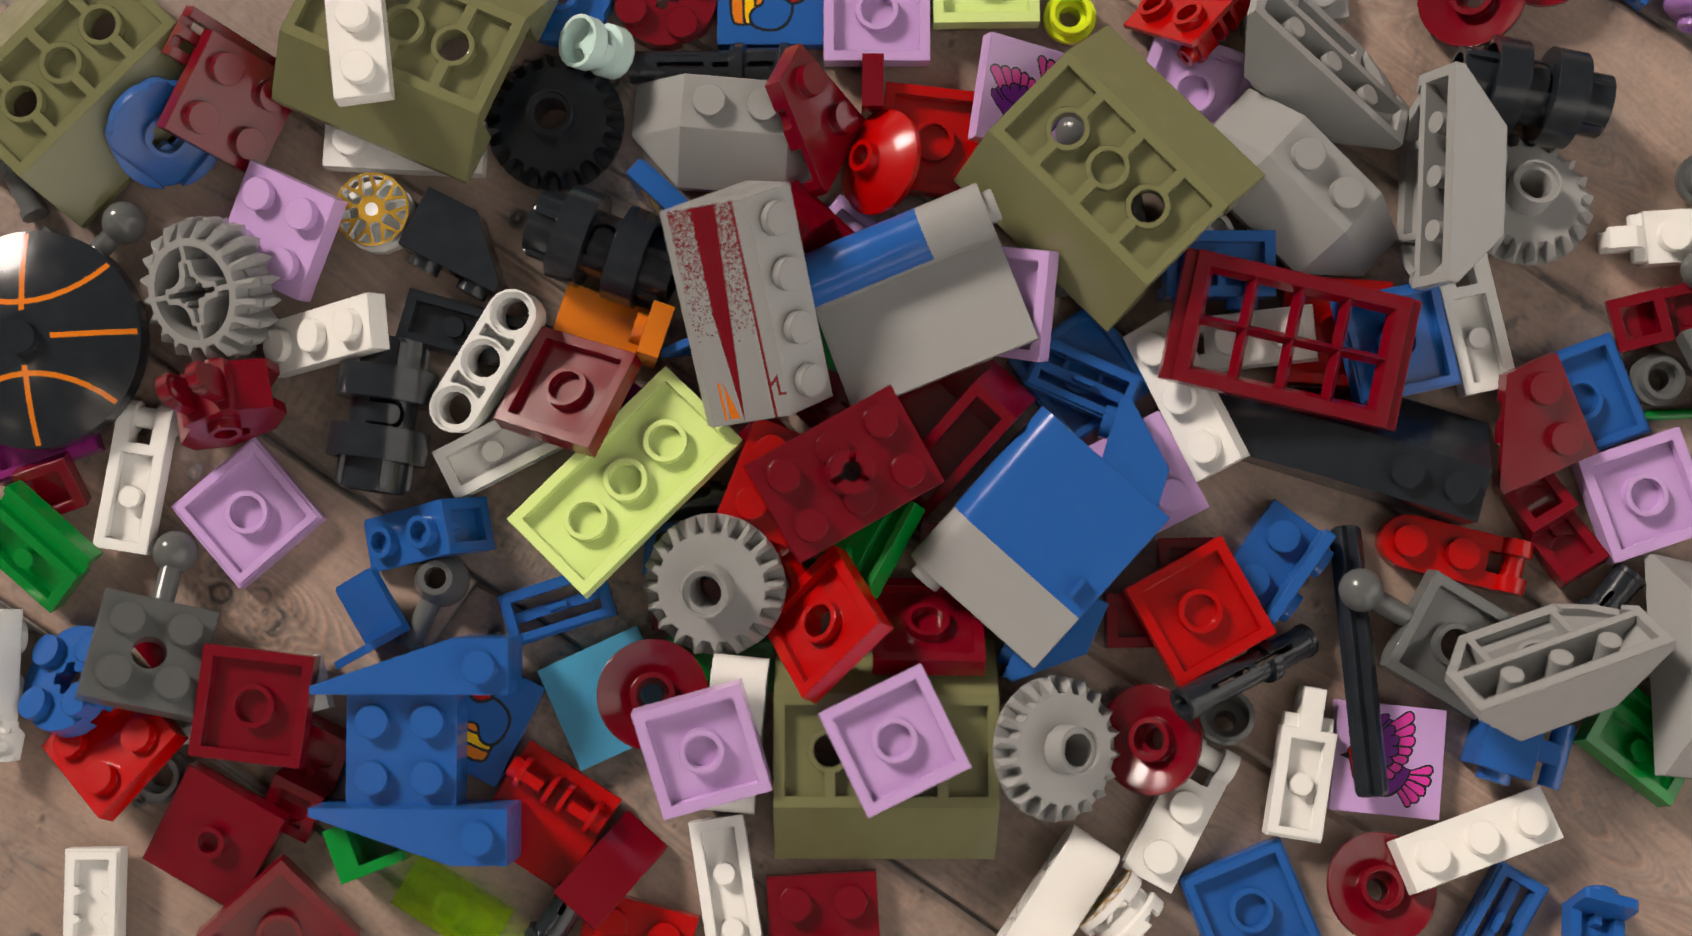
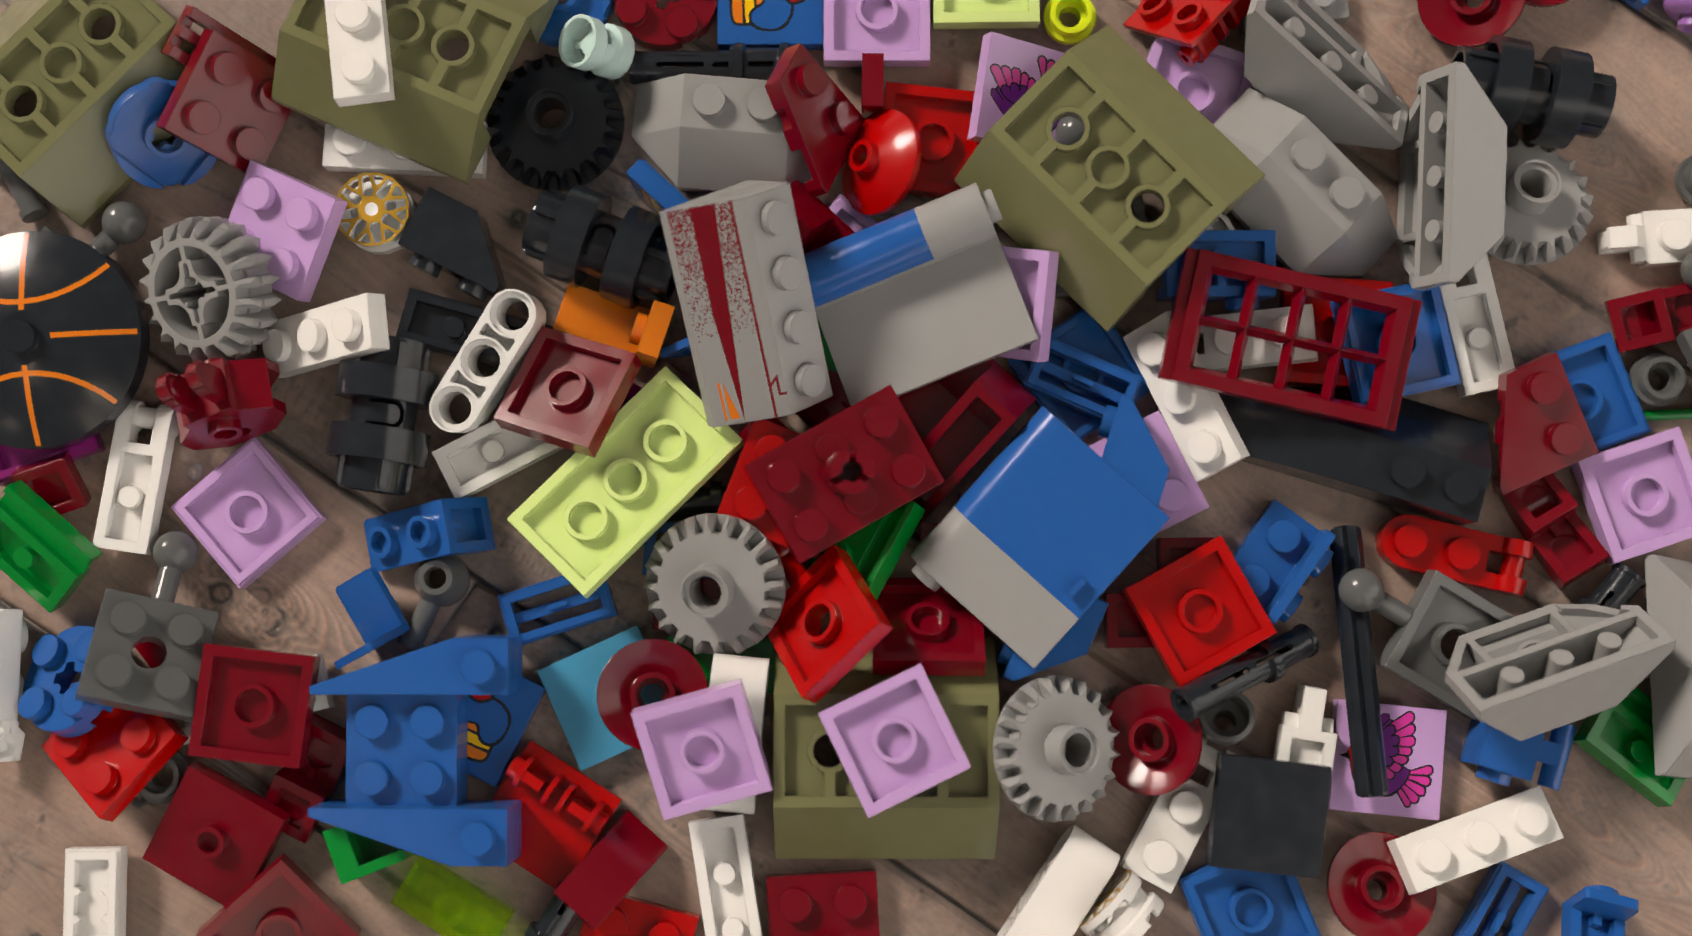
(1268, 815): none -> black tile

